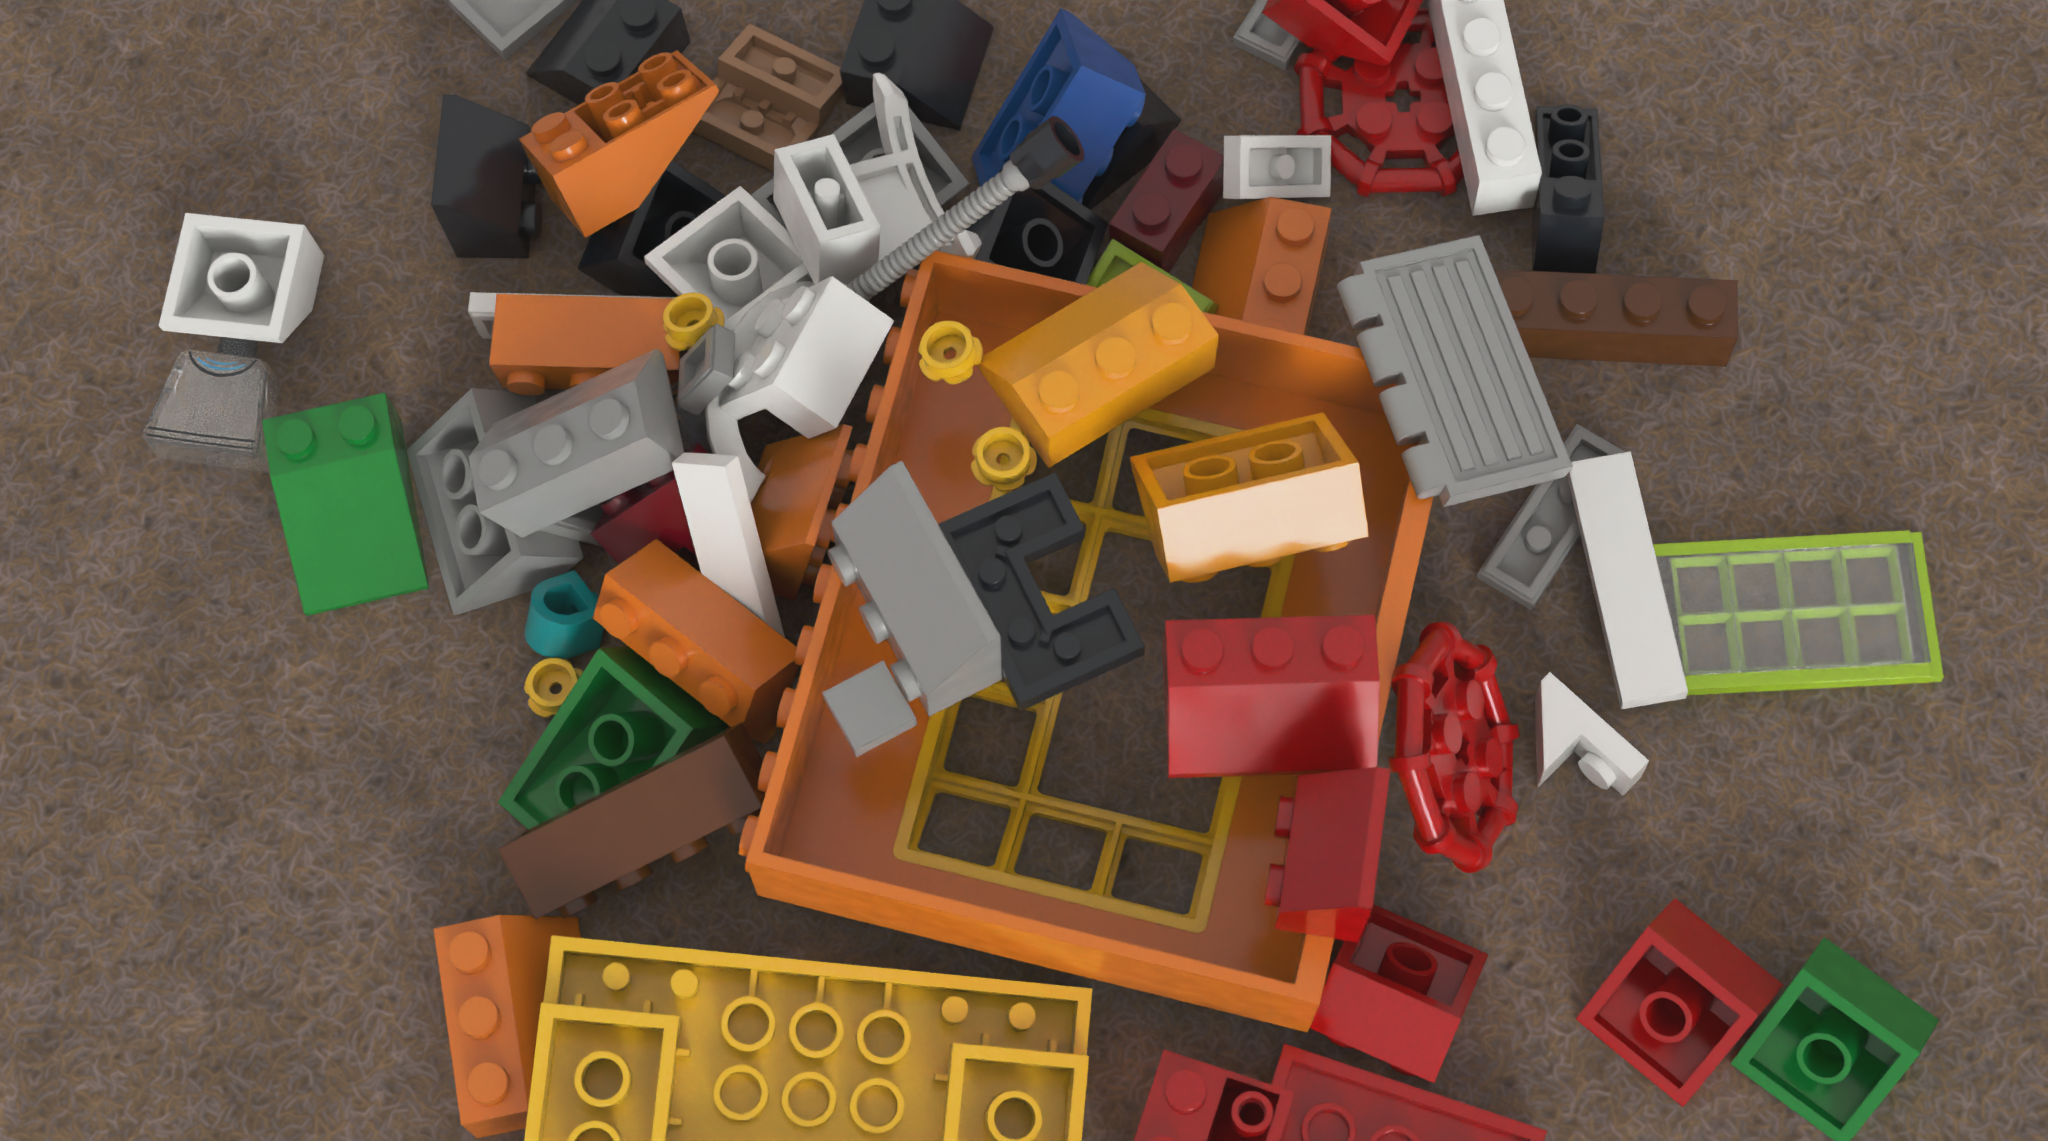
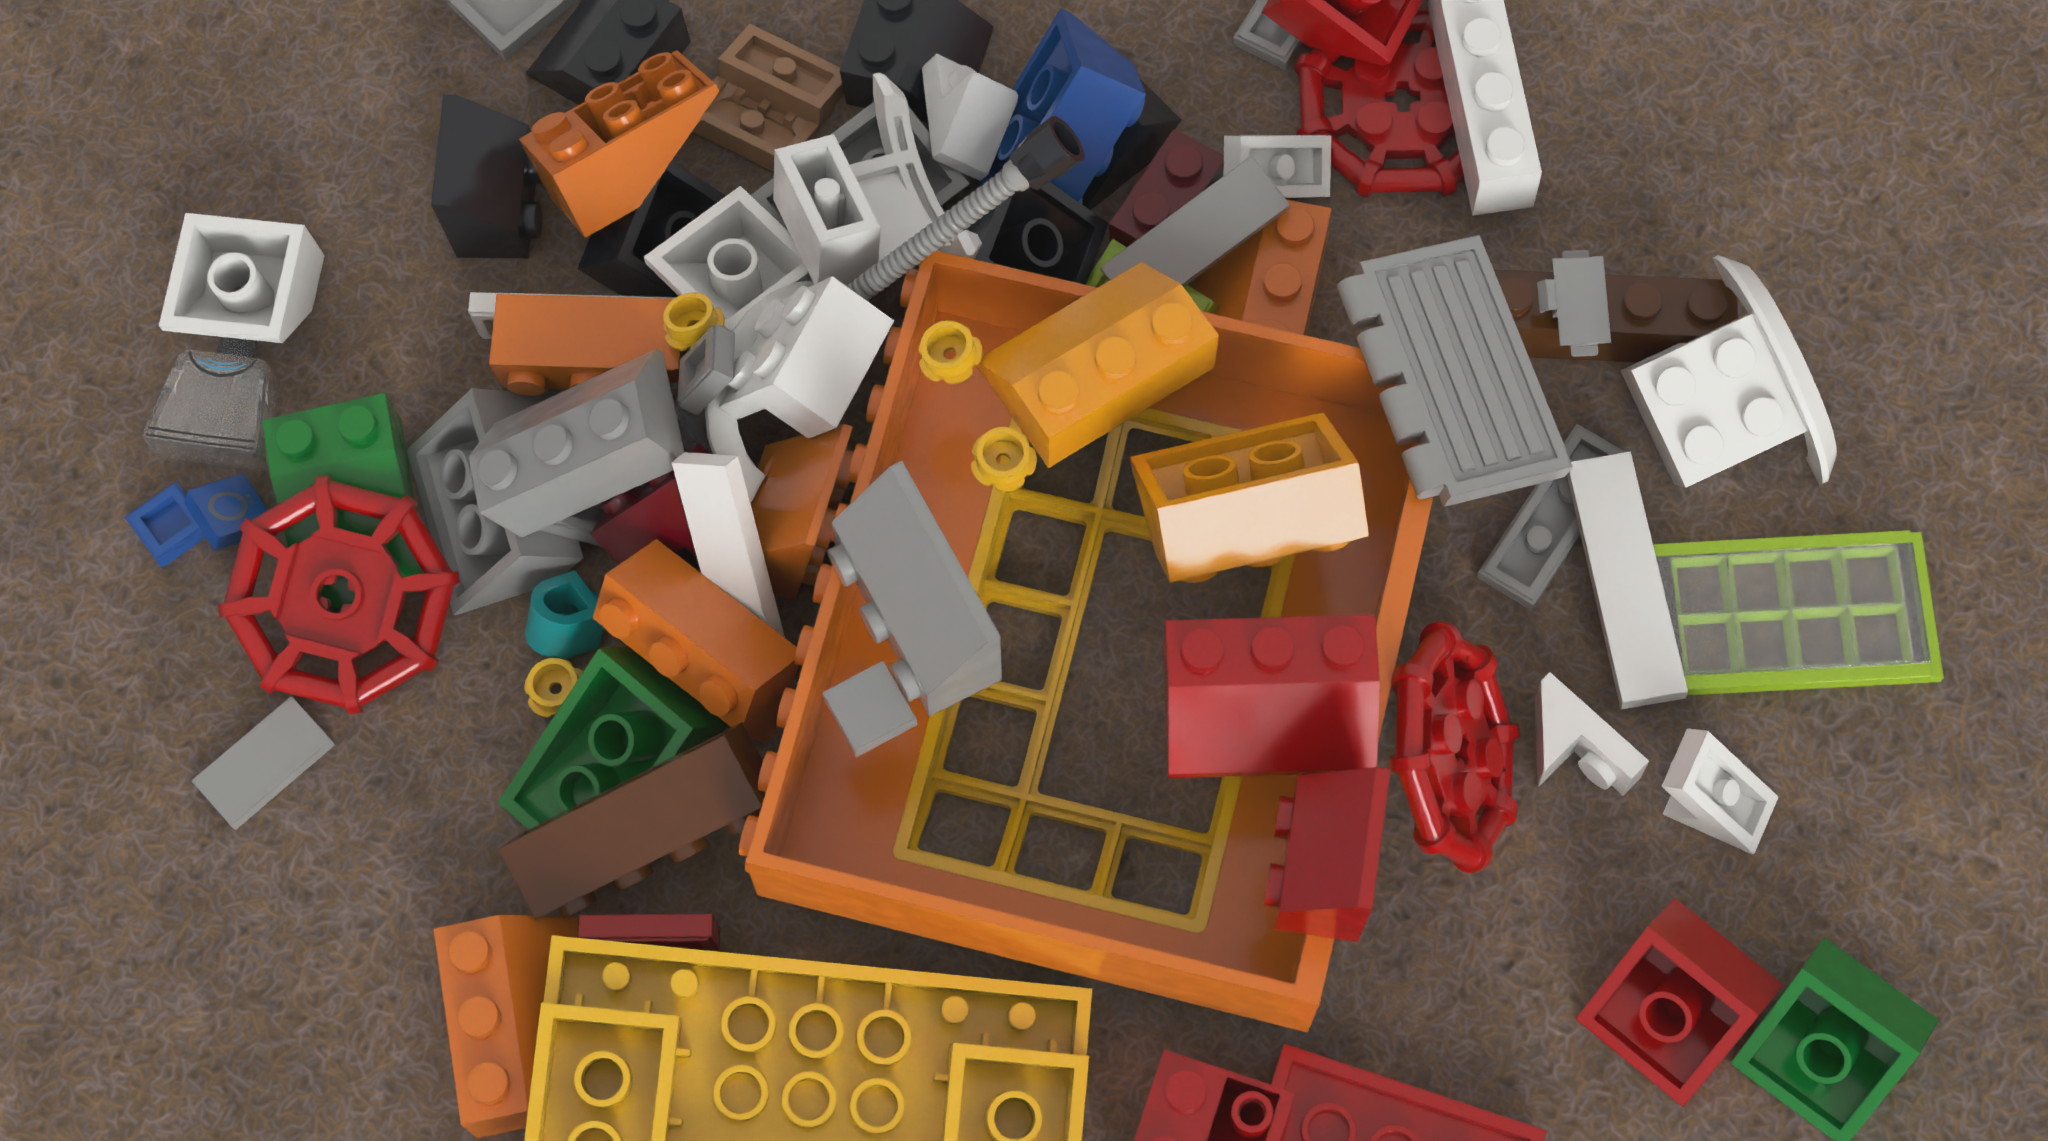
(166, 525): none -> blue tile
(223, 507): none -> blue tile
(263, 763): none -> light grey tile
(307, 616): none -> red plate
(667, 930): none -> red tile
(965, 115): none -> white slope
(1038, 650): black plate -> none
(1206, 226): none -> light grey tile
(1399, 993): red slope -> none
(1570, 191): black slope -> none
(1578, 301): none -> light grey piece
(1717, 792): none -> white slope
(1732, 391): none -> white piece

